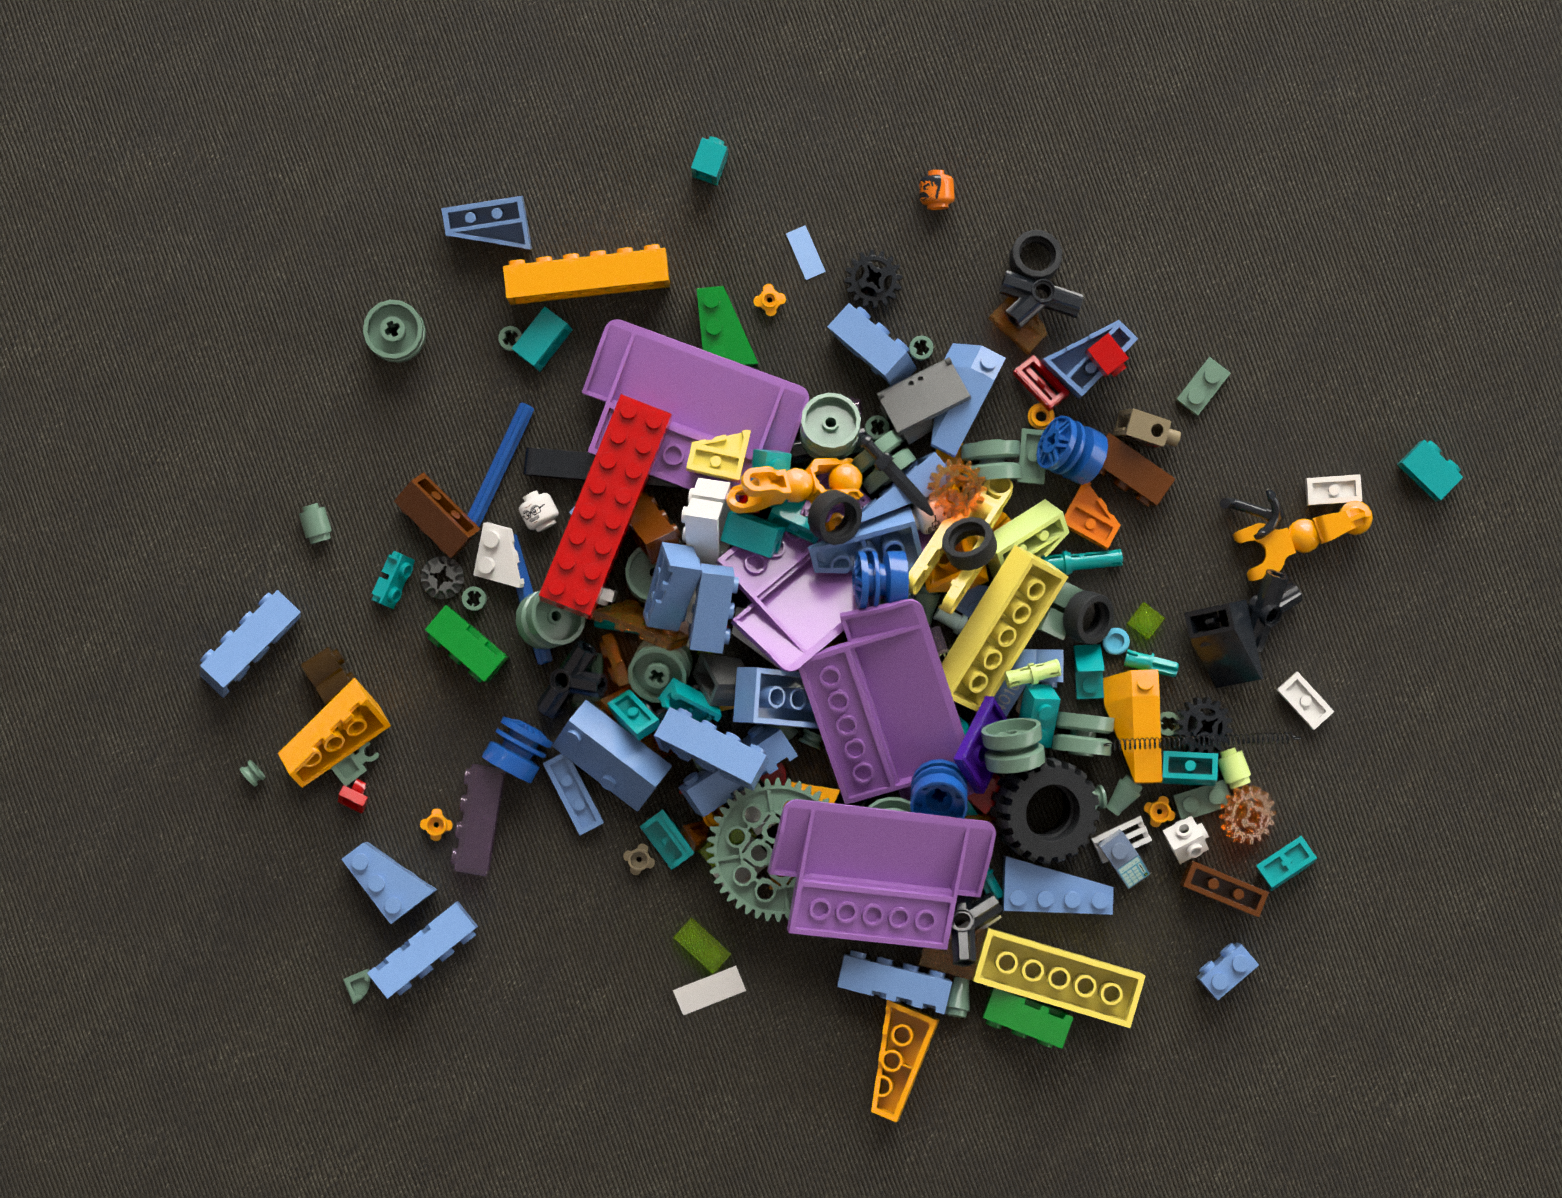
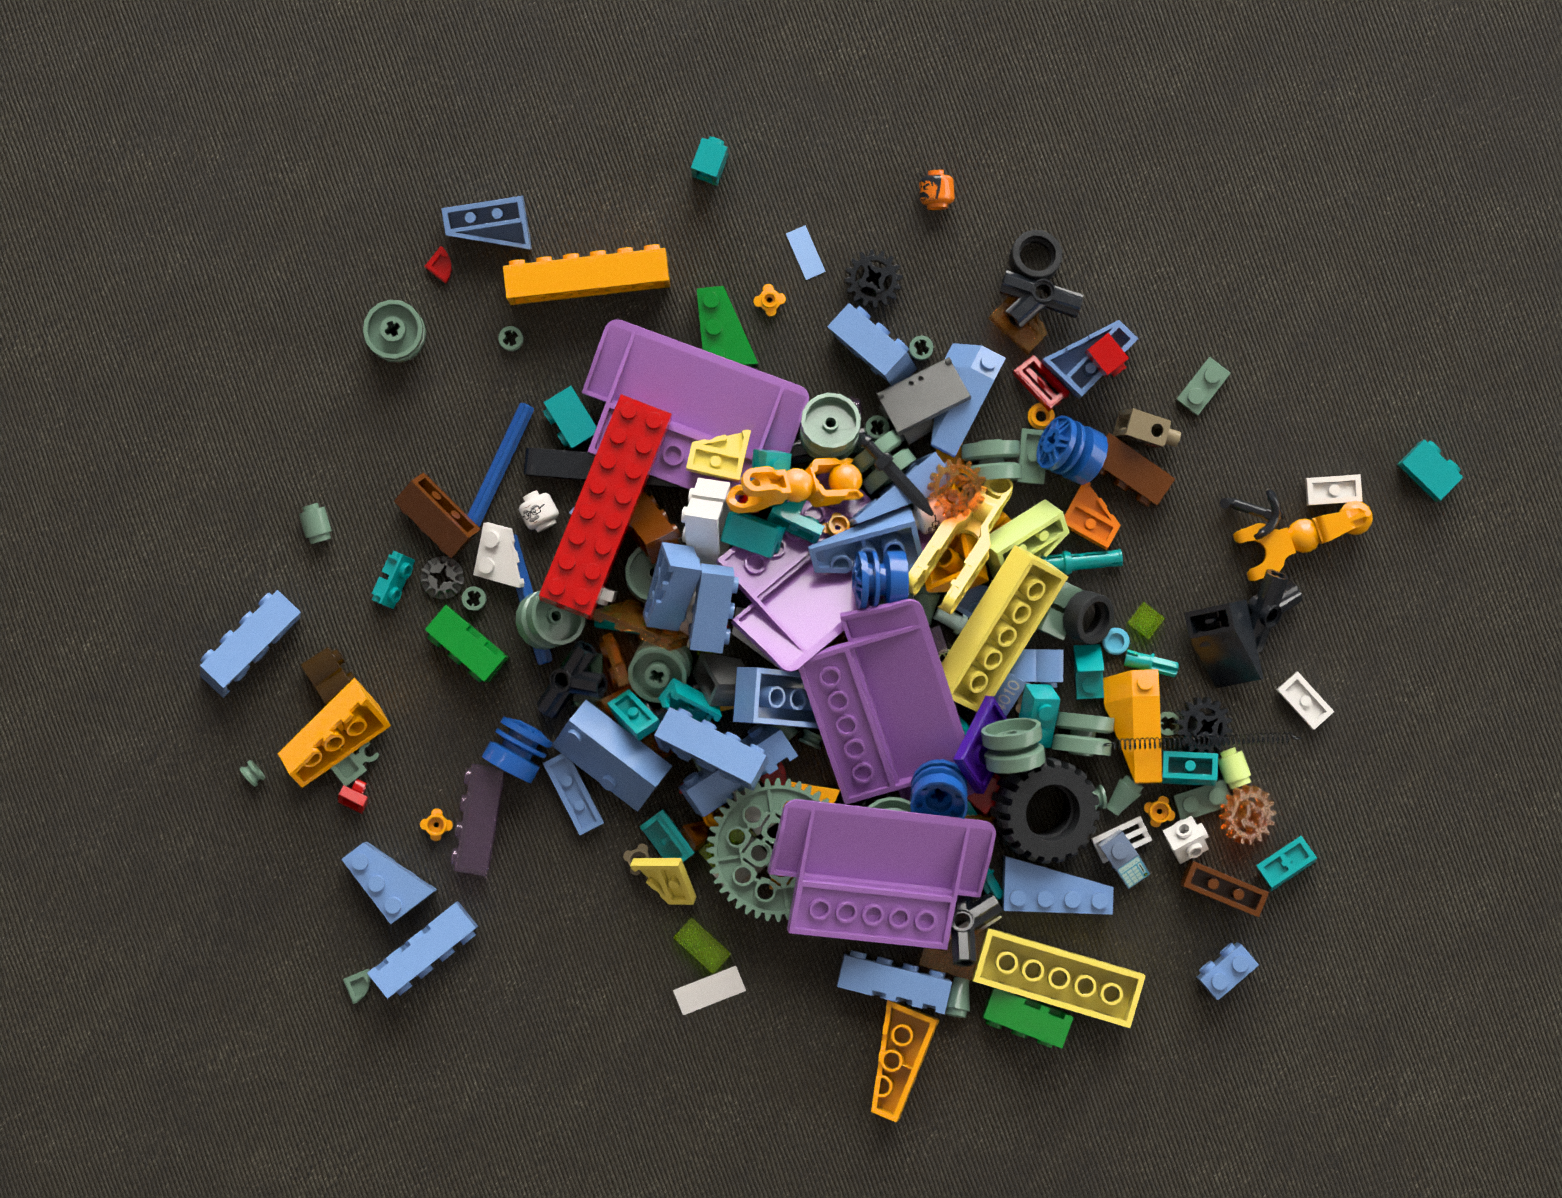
(440, 265): none -> red tile
(542, 339): teal hinge -> none
(570, 417): none -> teal brick
(667, 878): none -> light yellow wing
(850, 522): black tyre -> none
(962, 529): black tyre -> none
(1032, 673): yellowish green pin -> none

